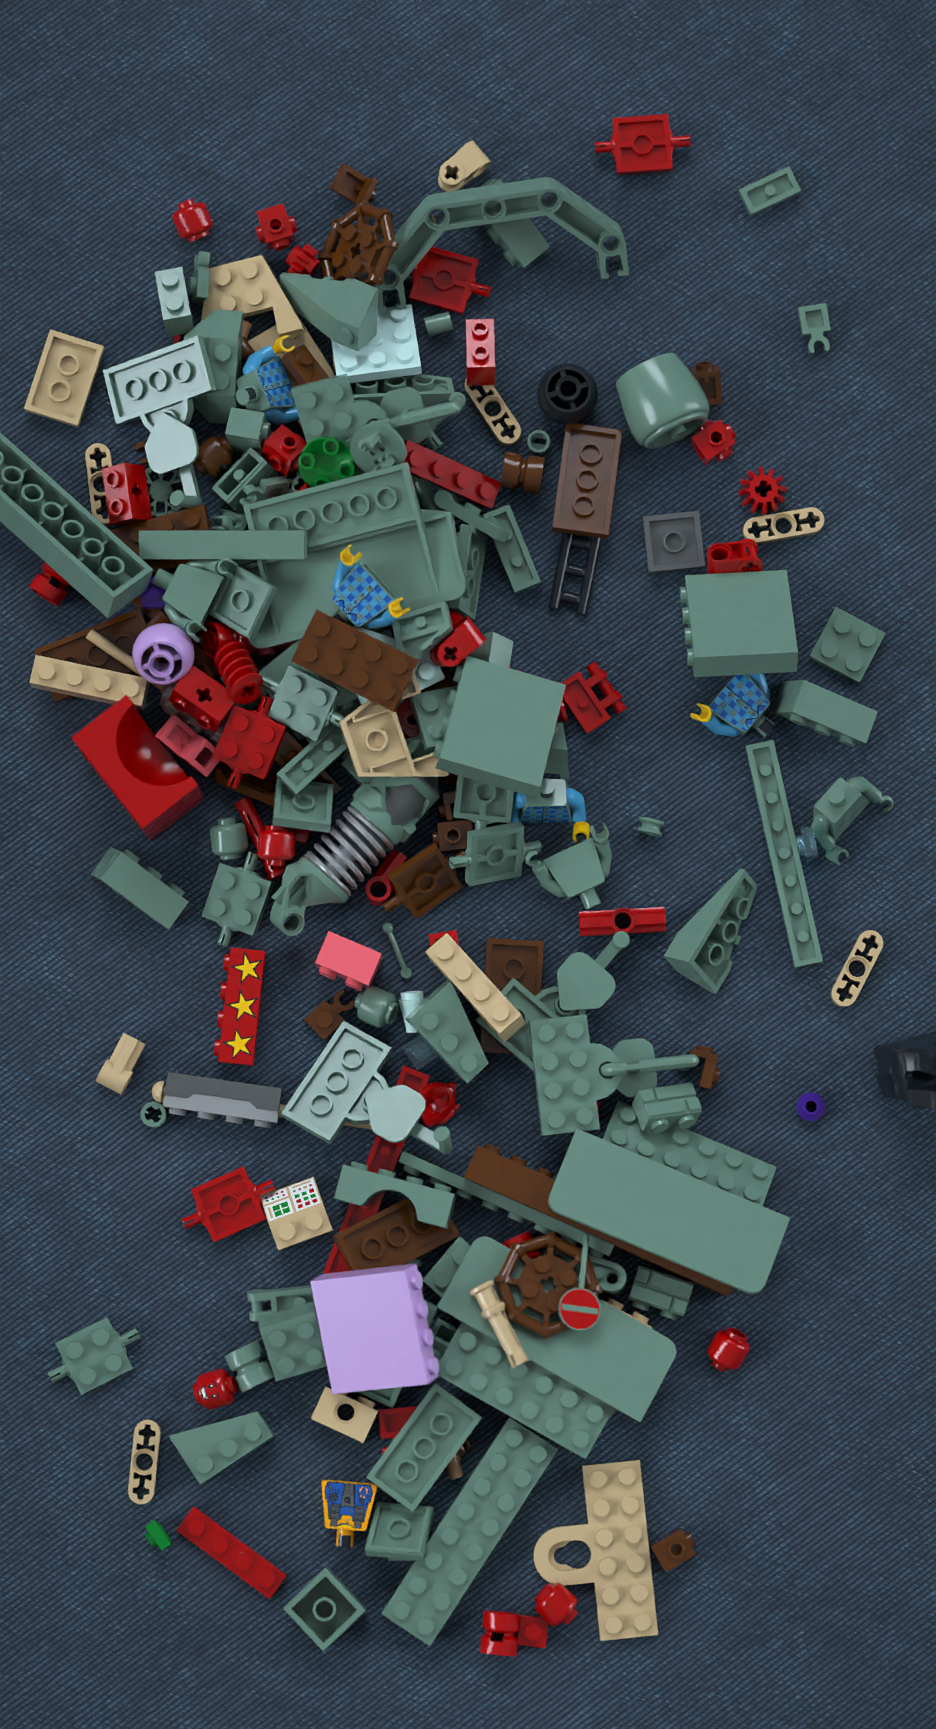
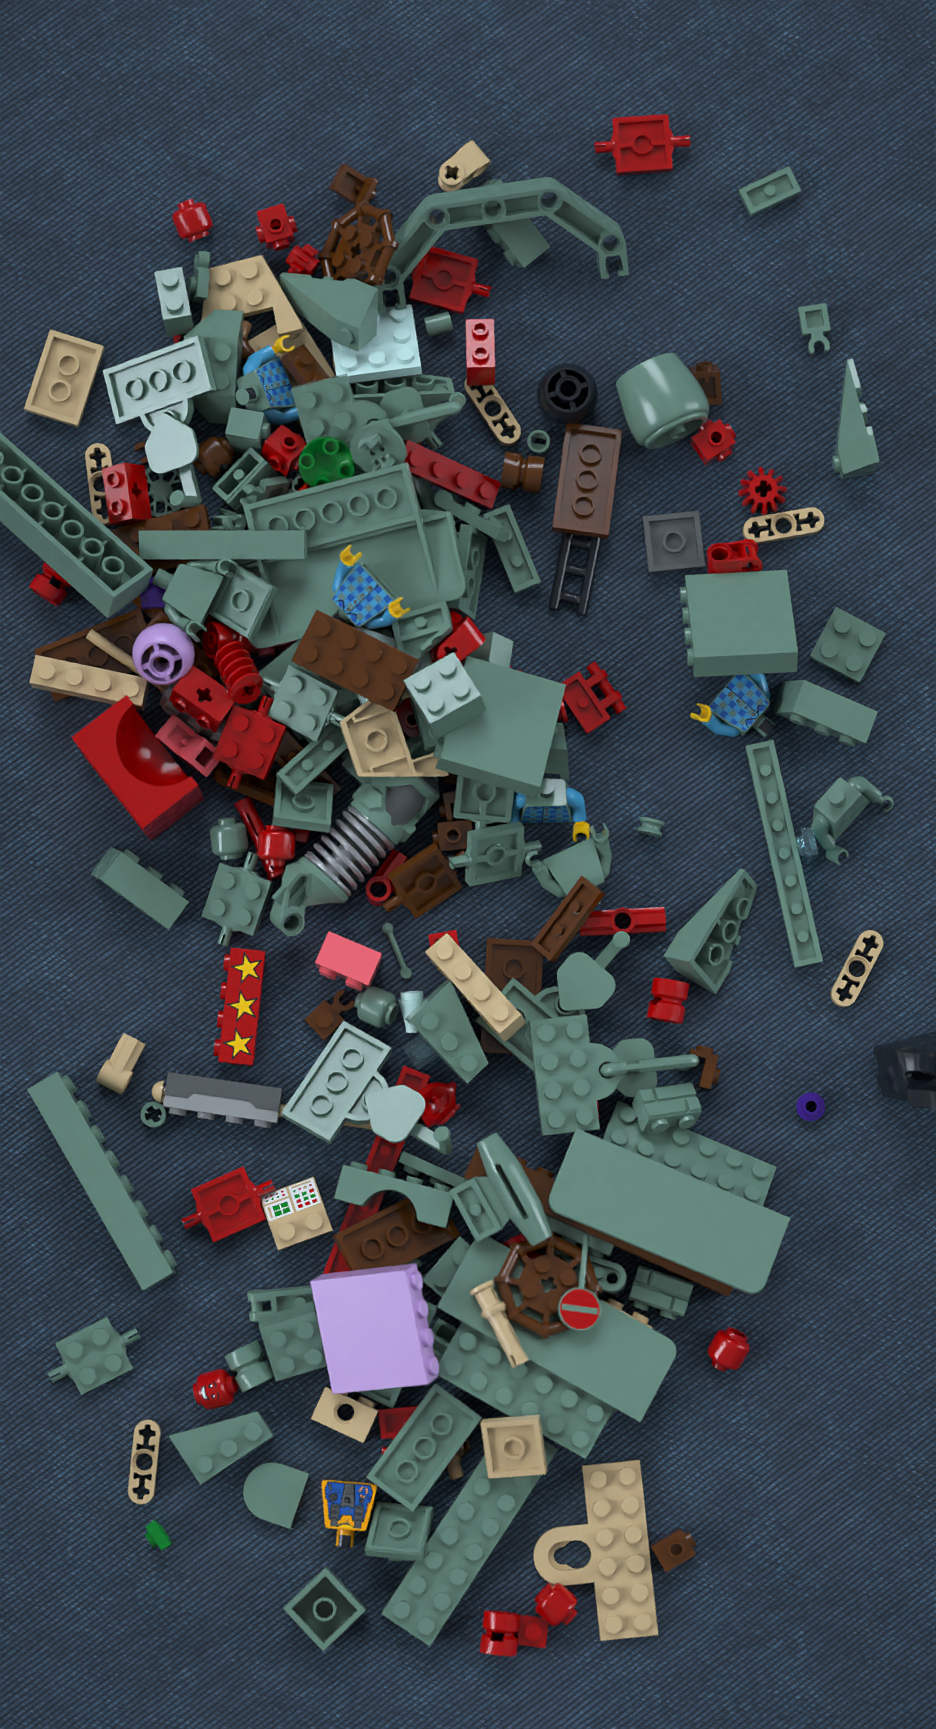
(102, 1181): none -> sand green brick
(231, 1552): red plate -> none
(274, 1492): none -> sand green tile
(445, 695): none -> brick
(501, 1196): none -> sand green plate
(513, 1446): none -> tan plate
(568, 919): none -> reddish brown plate
(668, 1000): none -> red wheel
(855, 443): none -> sand green wedge

